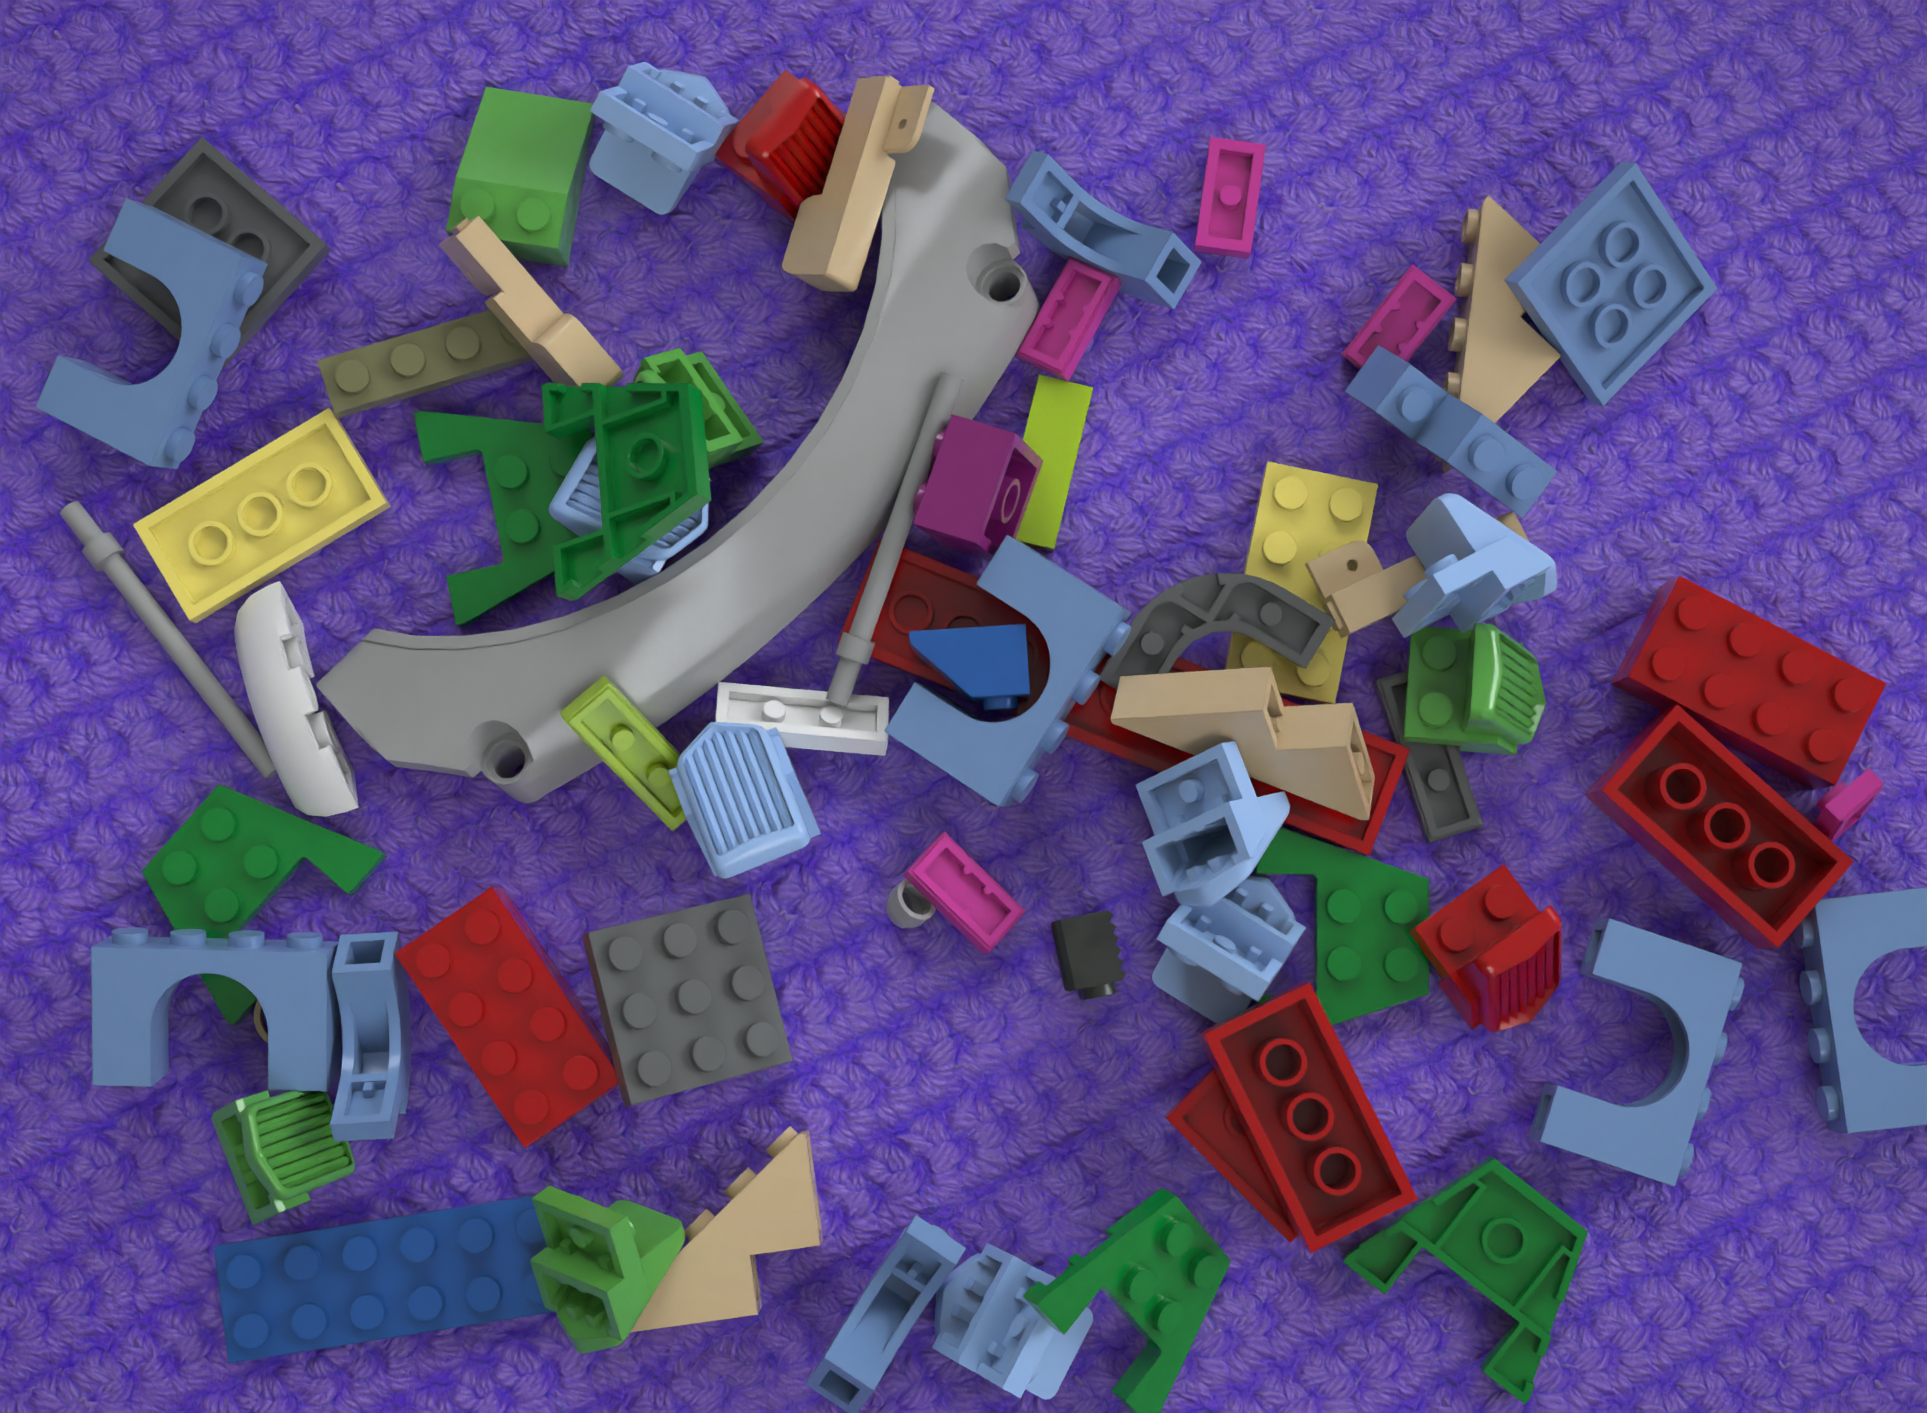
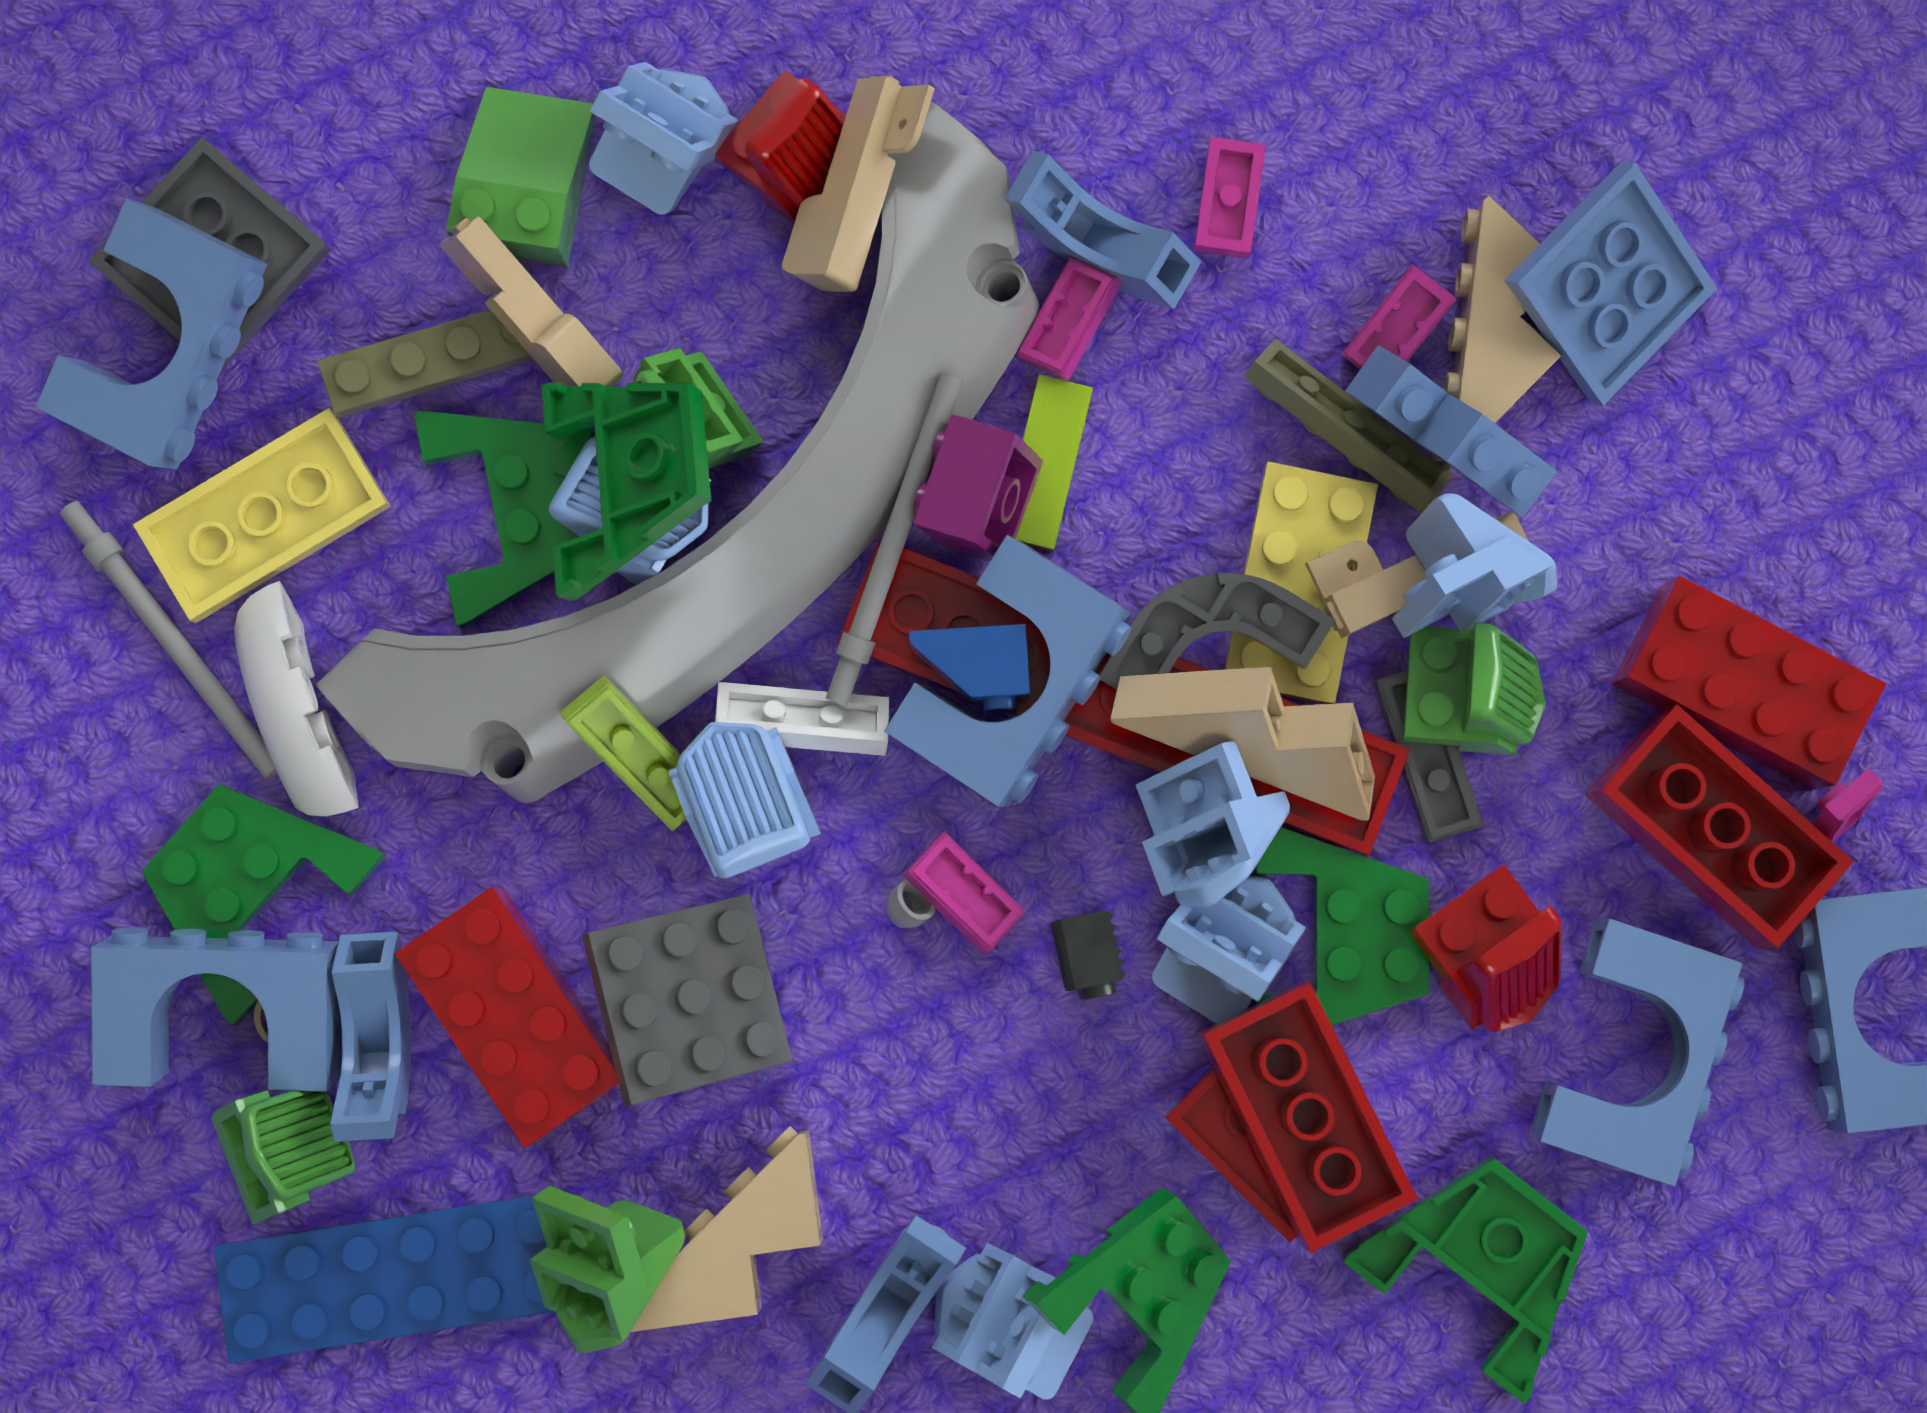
(1348, 426): none -> olive plate

